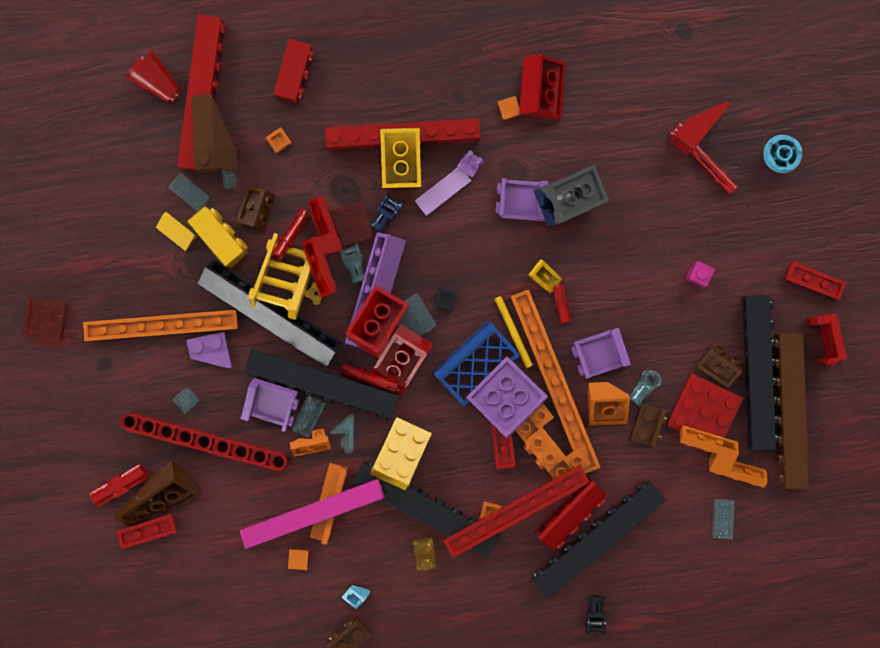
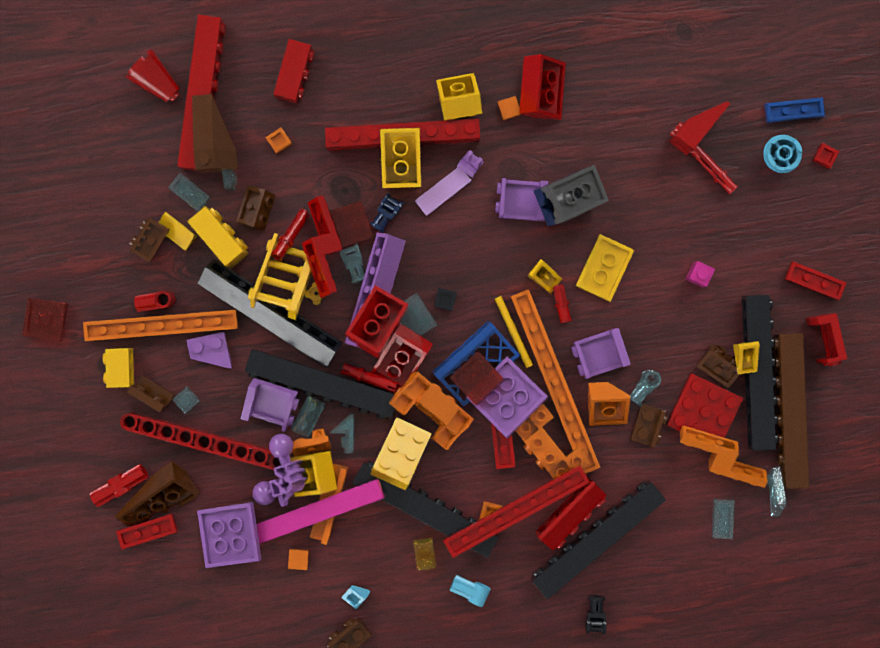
(118, 367): none -> yellow brick
(149, 239): none -> reddish brown bracket
(151, 394): none -> reddish brown bracket
(153, 301): none -> red piece
(229, 535): none -> medium lavender plate
(289, 472): none -> medium lavender piece
(318, 472): none -> yellow brick
(436, 405): none -> orange bracket
(459, 96): none -> yellow brick
(474, 592): none -> medium azure piece
(477, 378): none -> clear red plate
(604, 268): none -> yellow tile
(746, 357): none -> yellow slope
(777, 492): none -> clear light blue wing
(794, 110): none -> blue tile
(825, 155): none -> red tile

